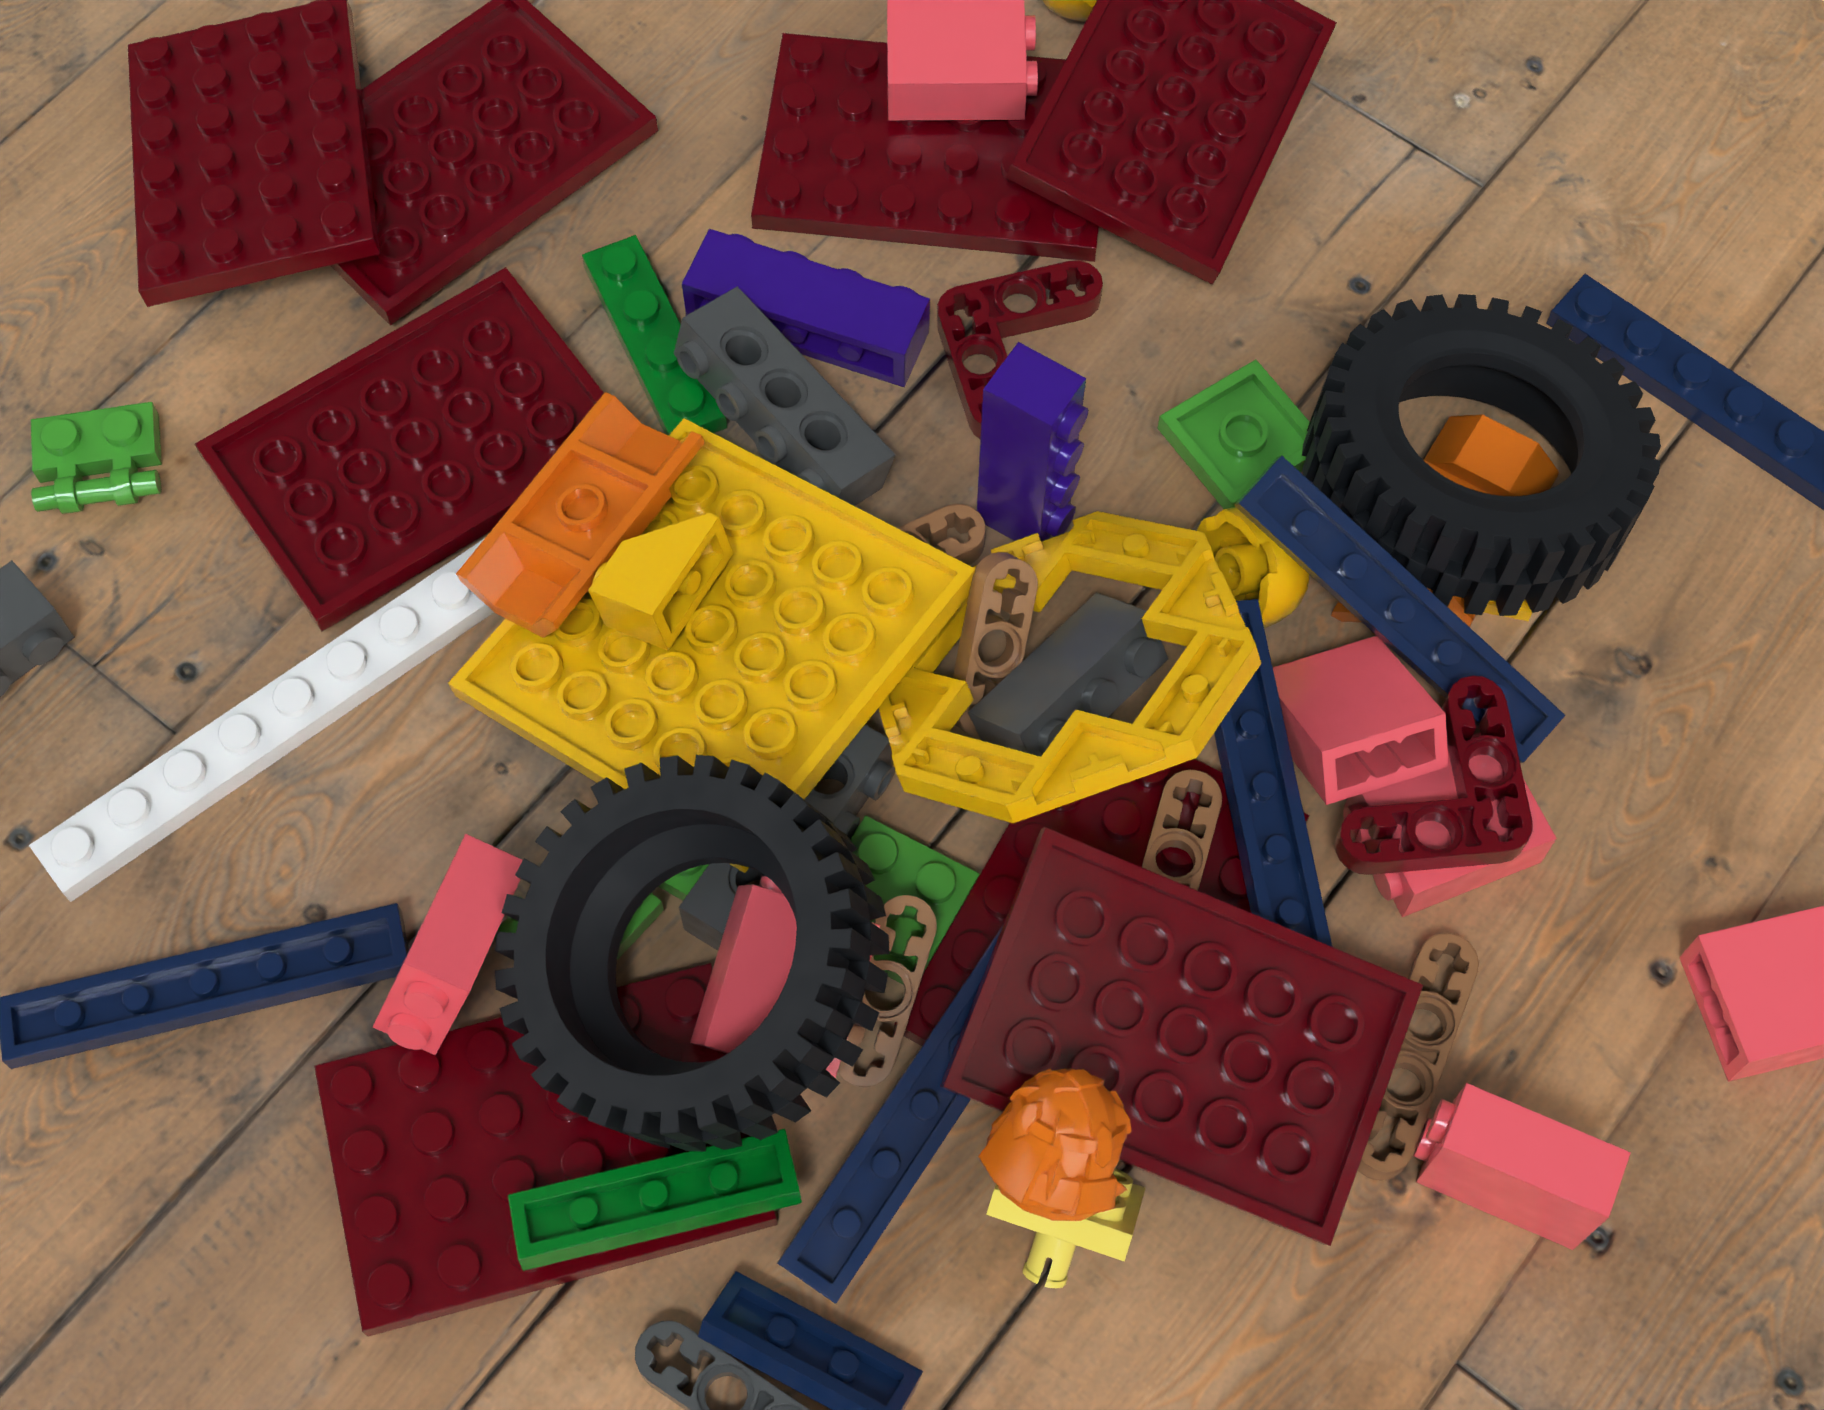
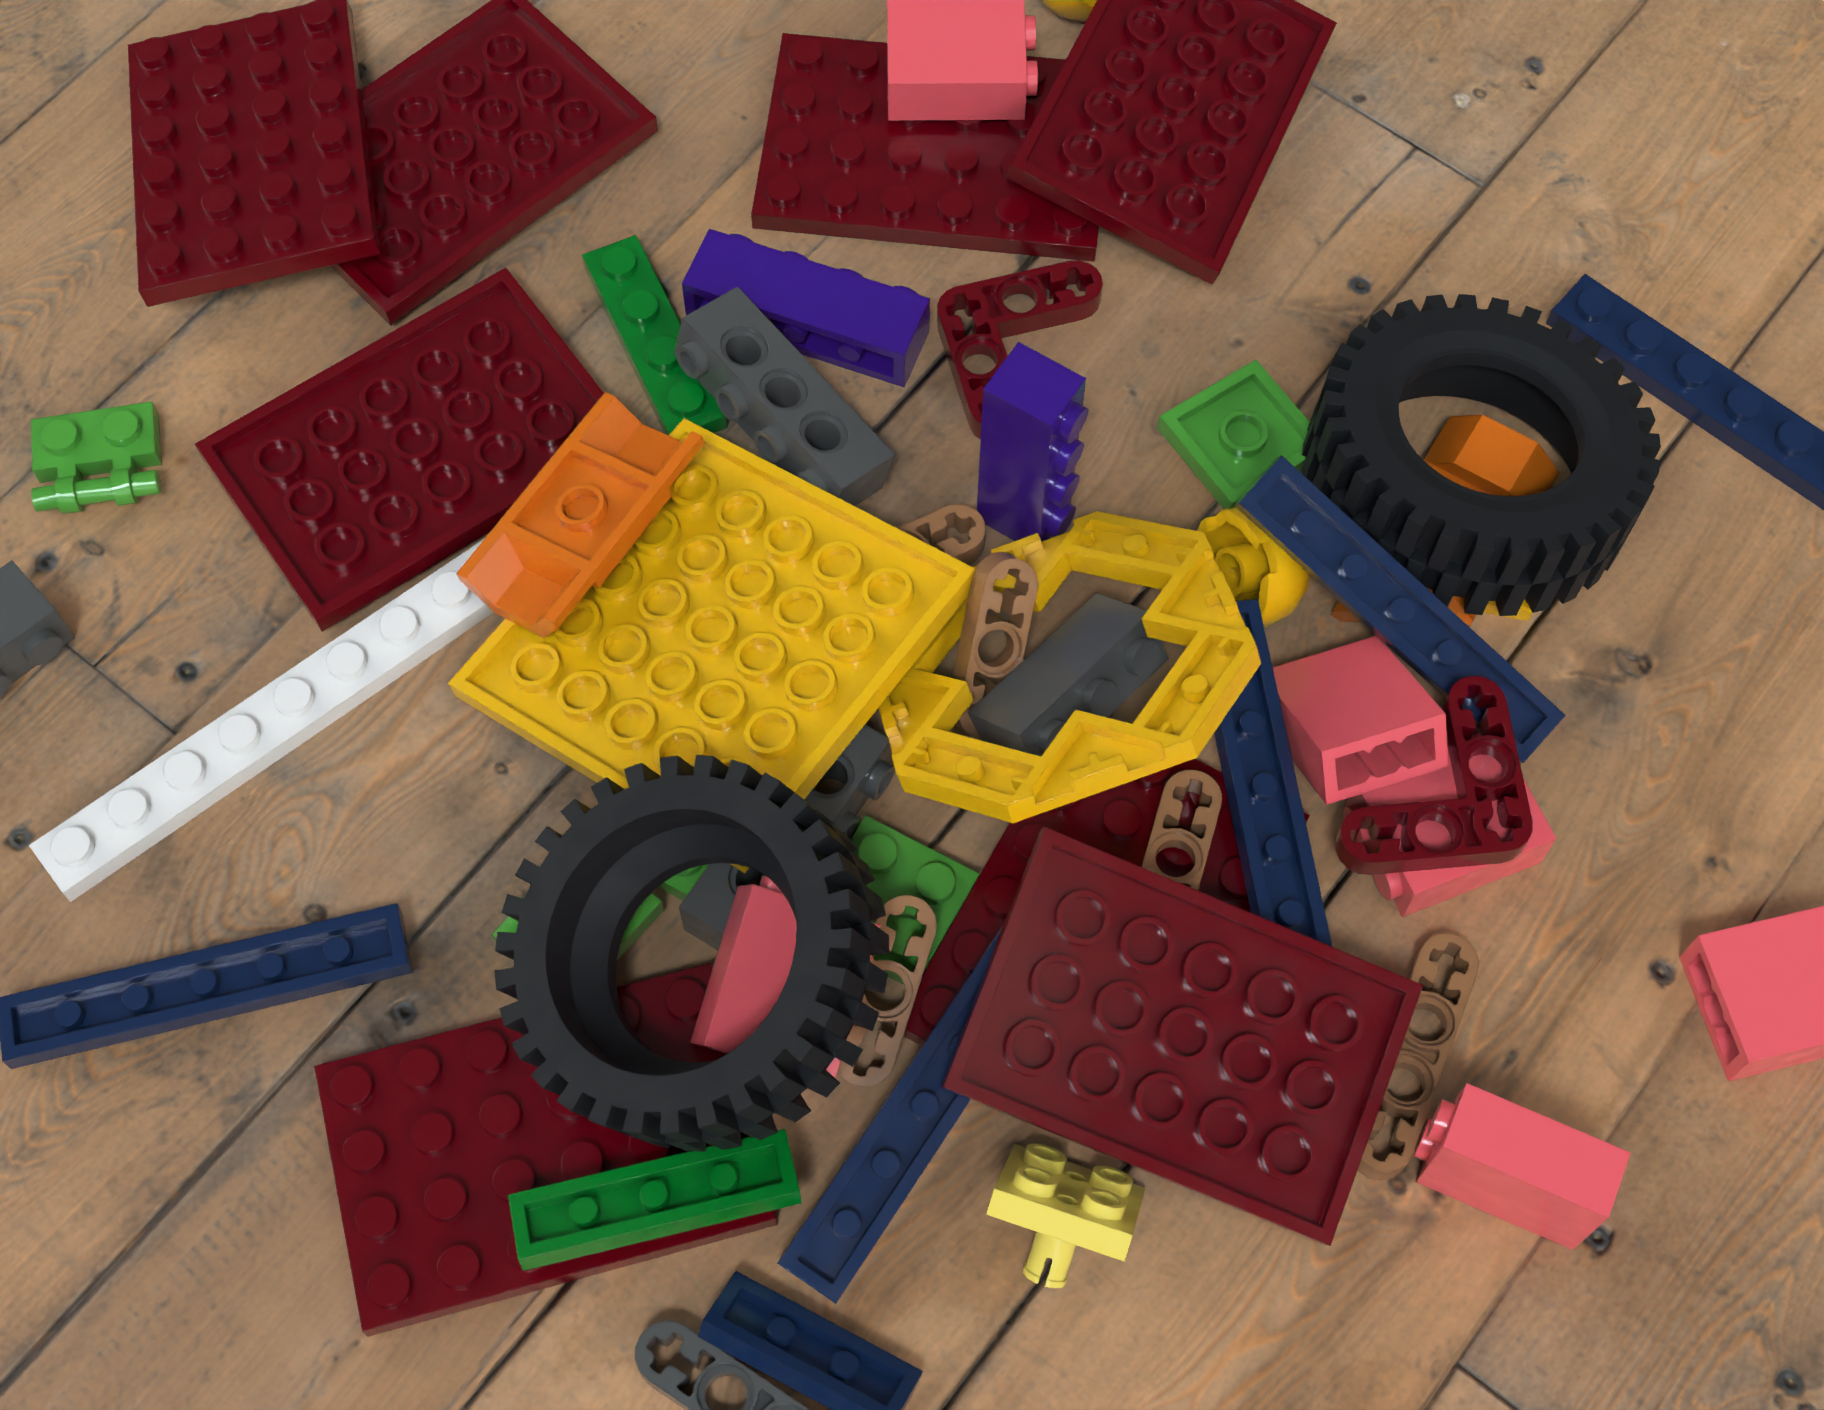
(449, 946): coral brick -> none
(661, 578): yellow slope -> none
(1059, 1146): orange helmet -> none

